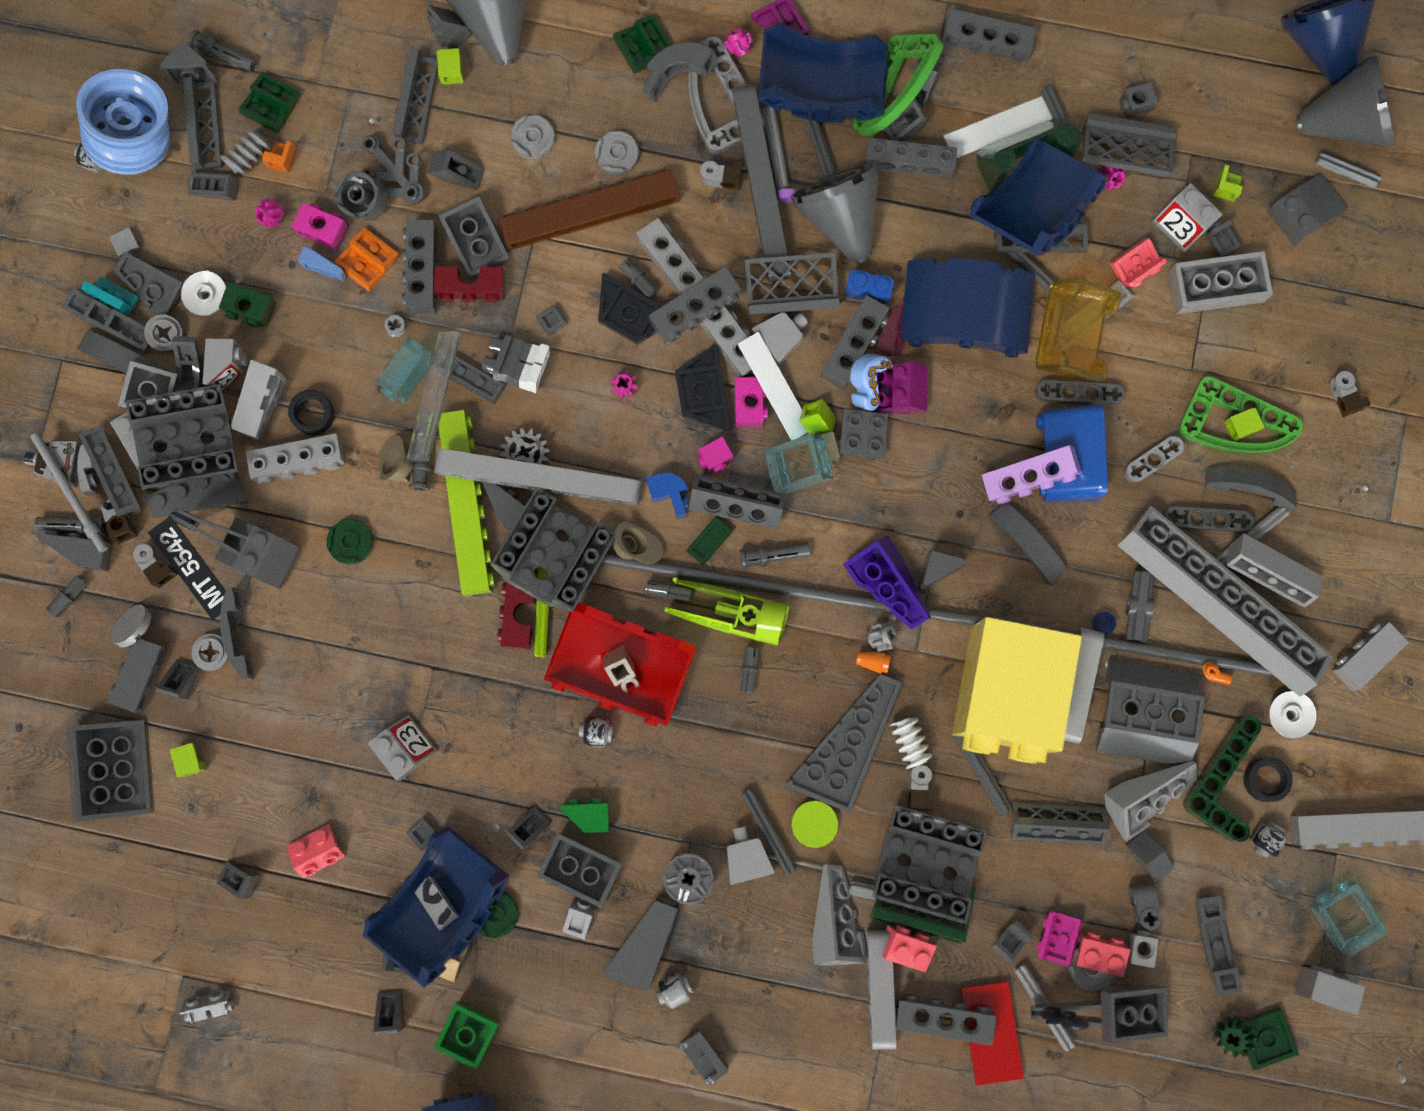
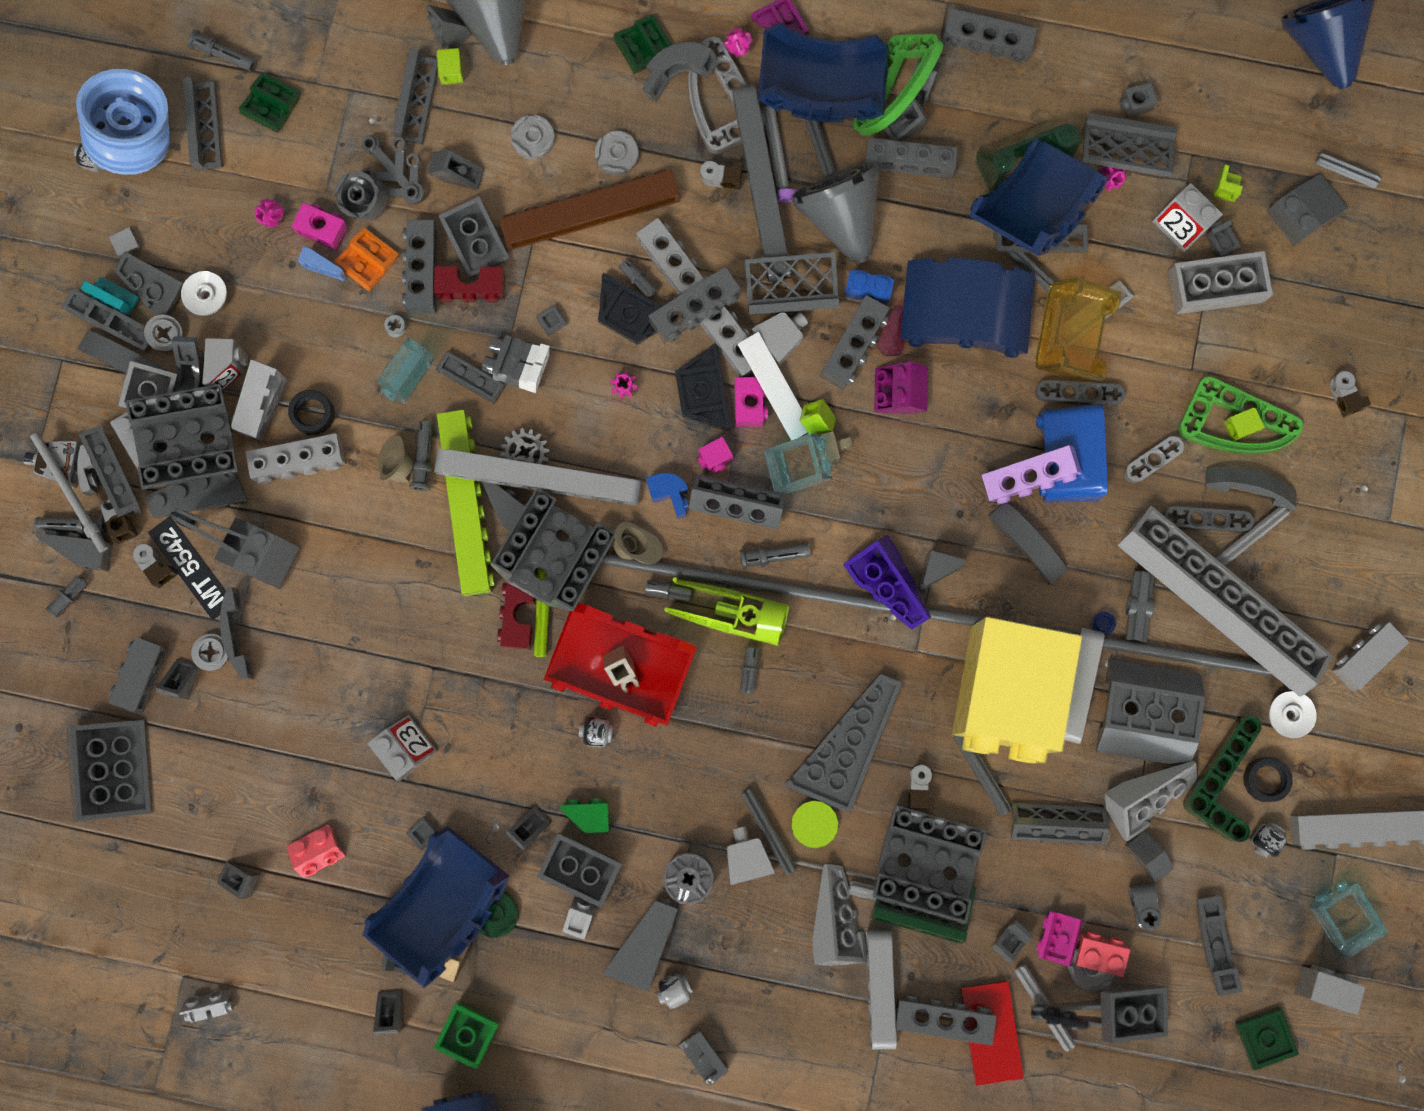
(129, 625): light grey tile -> none
(186, 63): dark grey slope -> none
(186, 760): lime panel -> none
(227, 188): dark grey slope -> none
(236, 297): dark green brick -> none
(245, 152): light grey piece -> none
(280, 156): orange panel -> none
(350, 541): dark green tile -> none
(433, 396): clear tile -> none
(436, 903): light grey slope -> none
(709, 541): dark green tile -> none
(863, 434): dark grey hinge -> none
(865, 380): light blue animal -> none
(875, 661): orange cone -> none
(882, 637): light grey gear -> none
(909, 948): coral bracket -> none
(911, 742): white piece -> none
(998, 126): white sticker -> none
(1054, 105): dark grey axle -> none
(1137, 263): coral bracket -> none
(1149, 957): light grey brick -> none
(1214, 674): orange arm -> none
(1234, 1044): dark green gear -> none
(1274, 570): light grey brick -> none
(1352, 109): dark grey cone -> none

